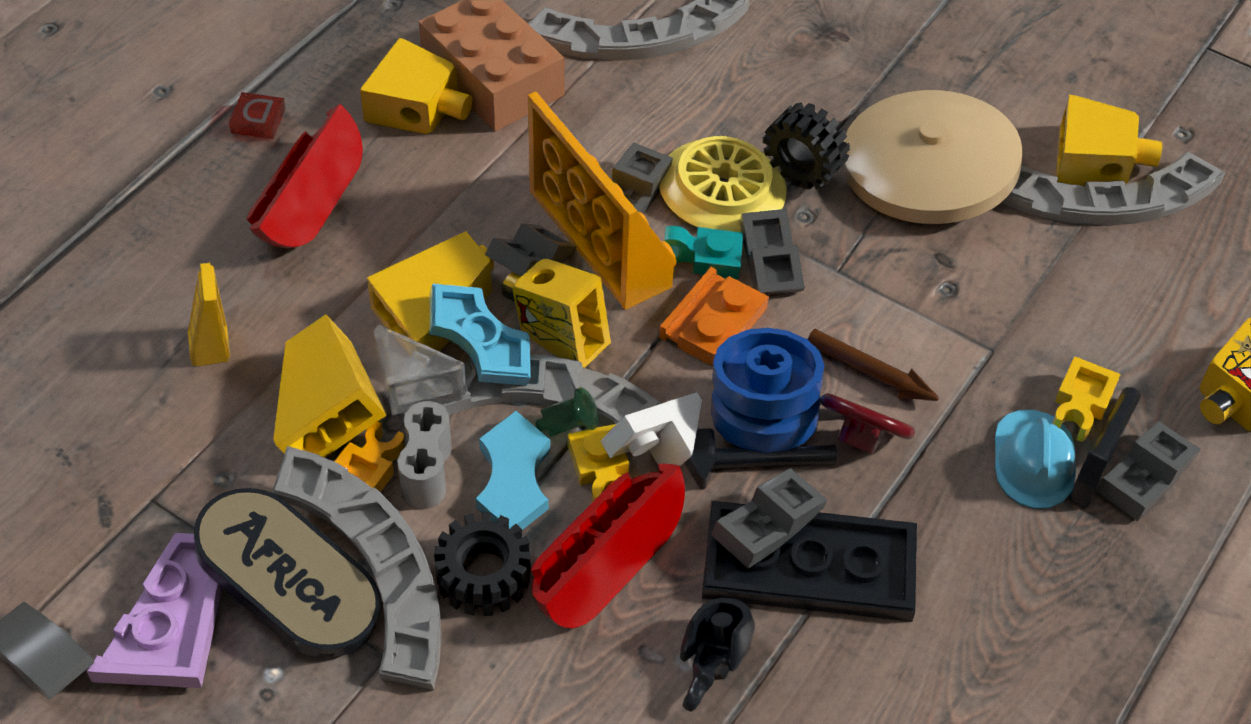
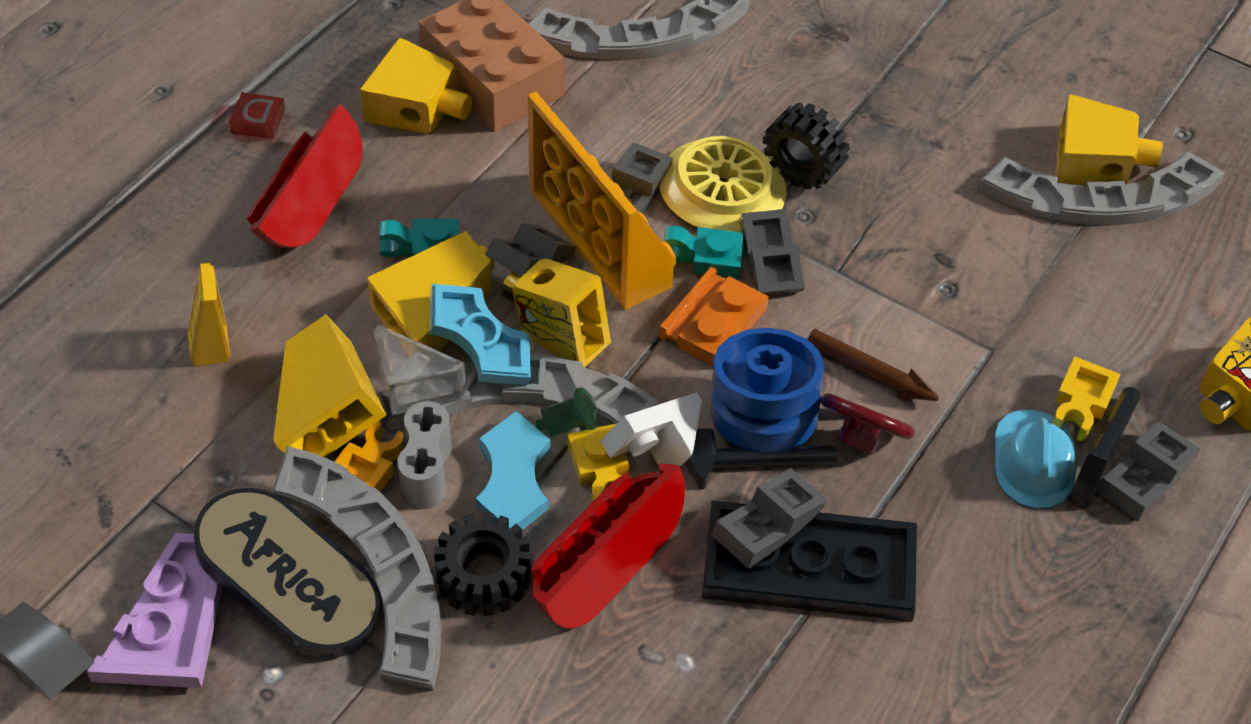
(425, 233): none -> teal plate
(720, 639): black piece -> none
(932, 156): tan dish -> none

